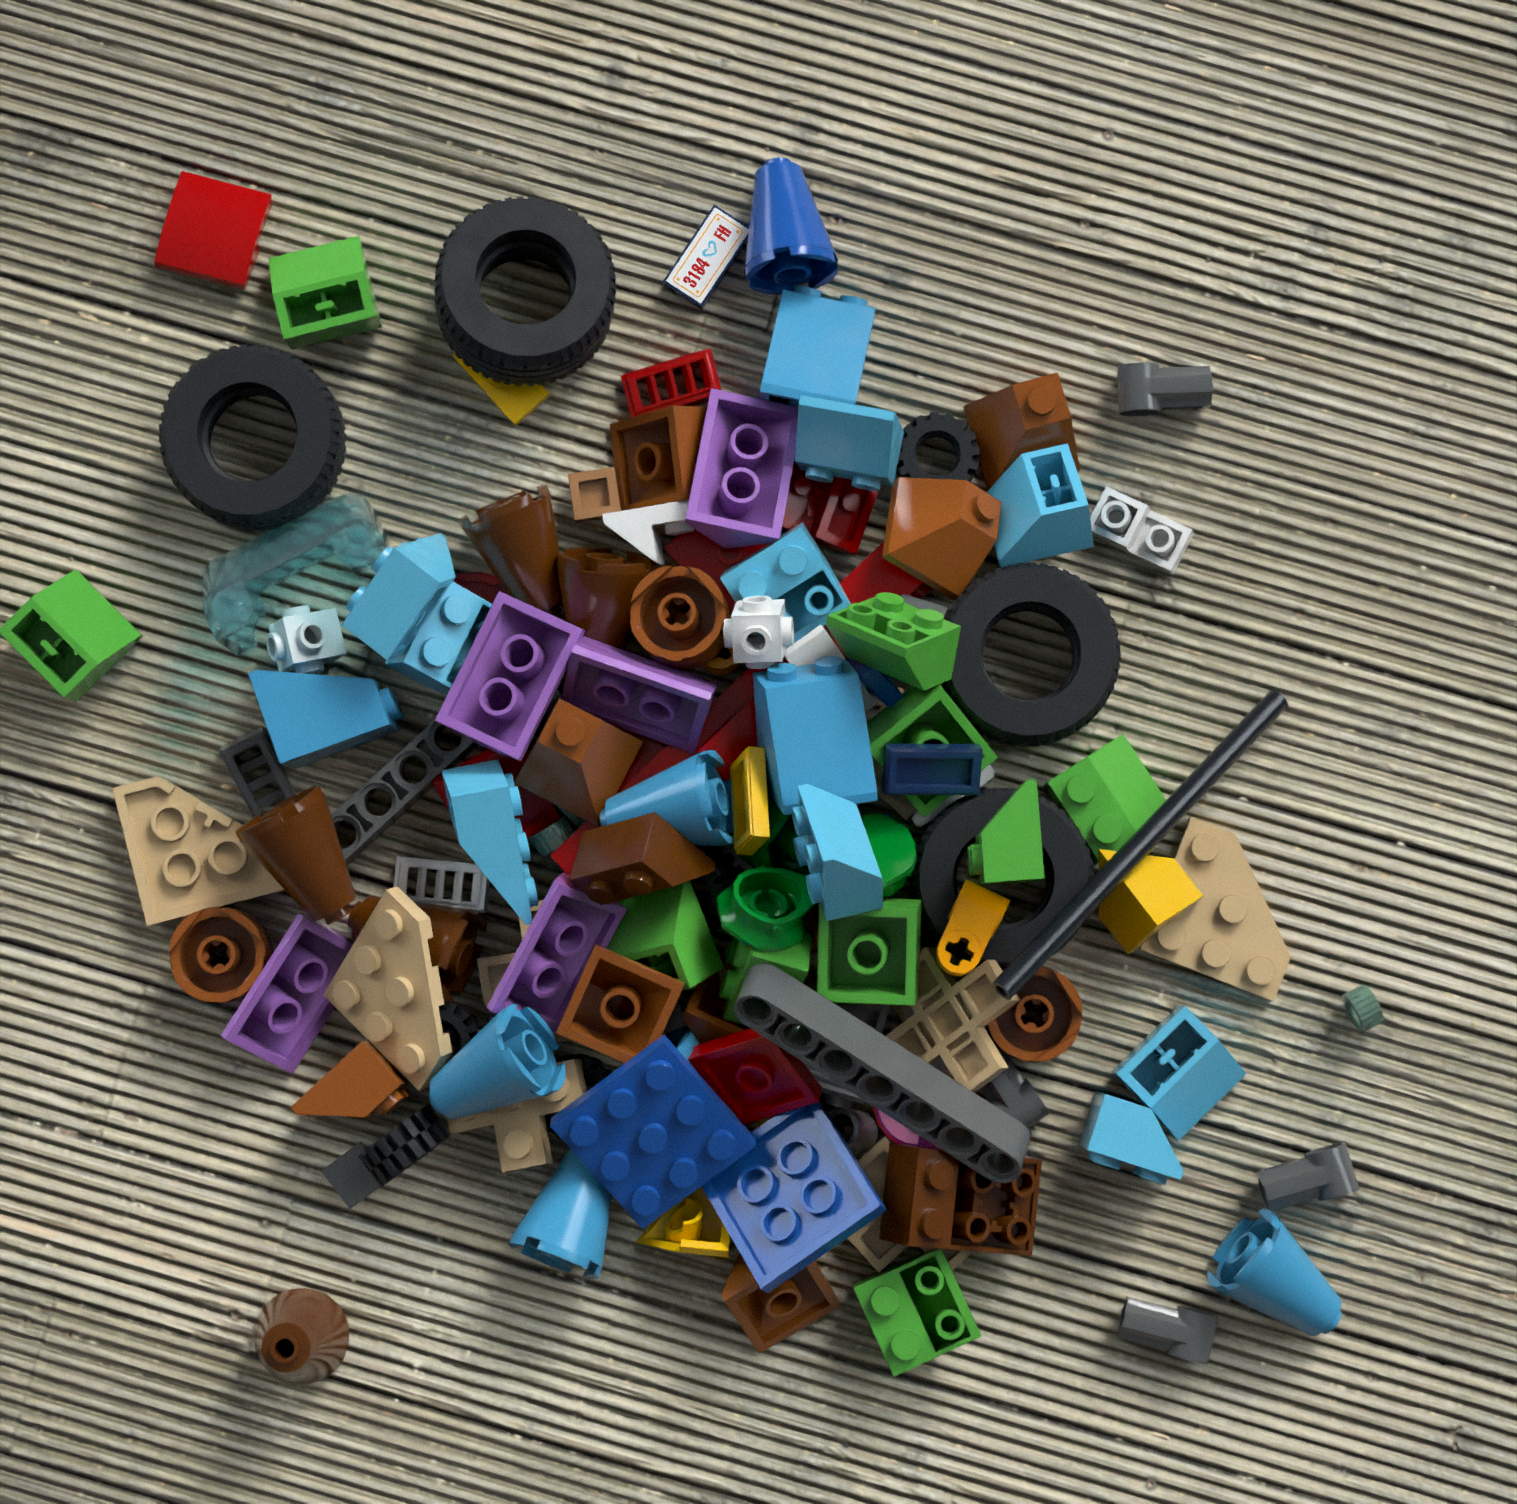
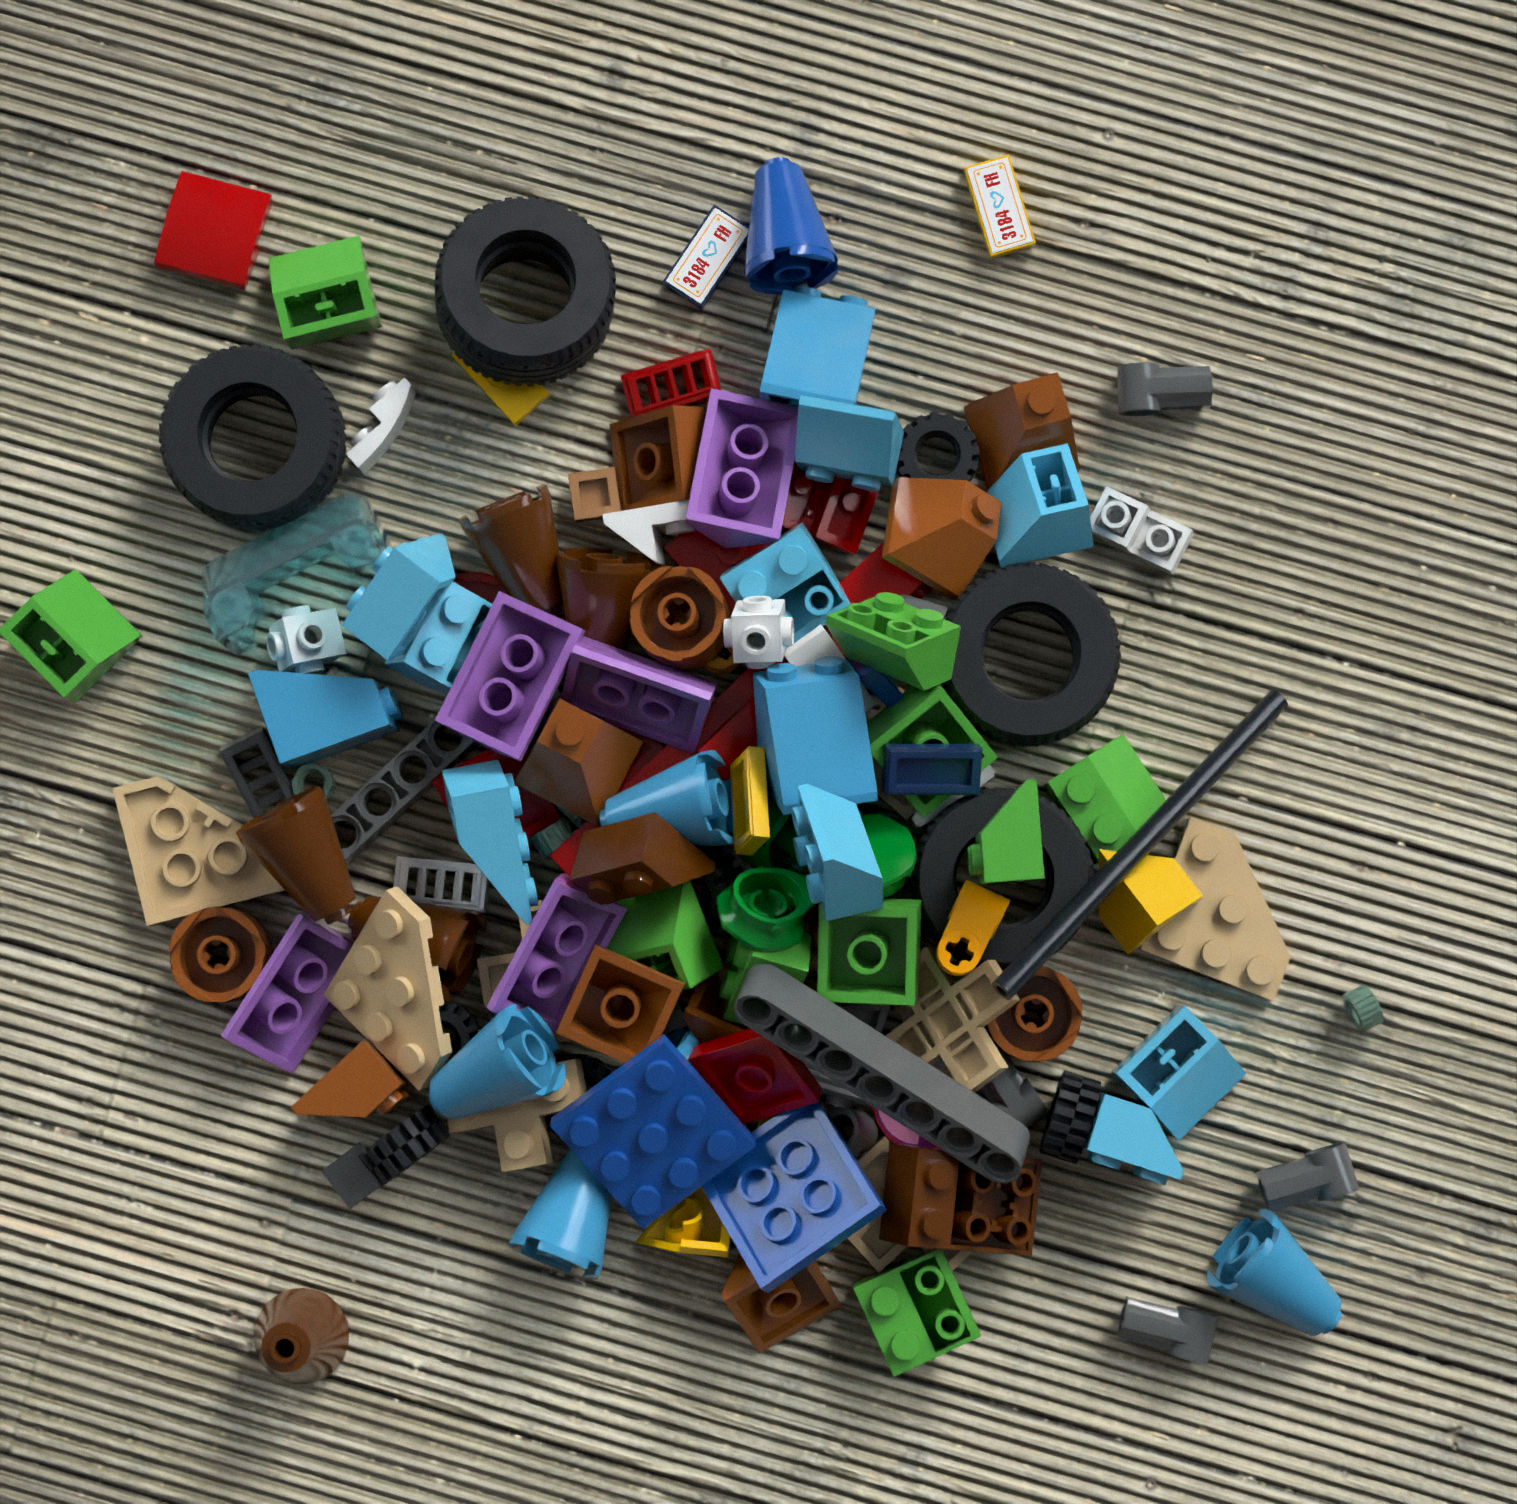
(304, 770): none -> sand green axle
(391, 410): none -> white slope
(999, 206): none -> white tile
(1070, 1117): none -> black tyre

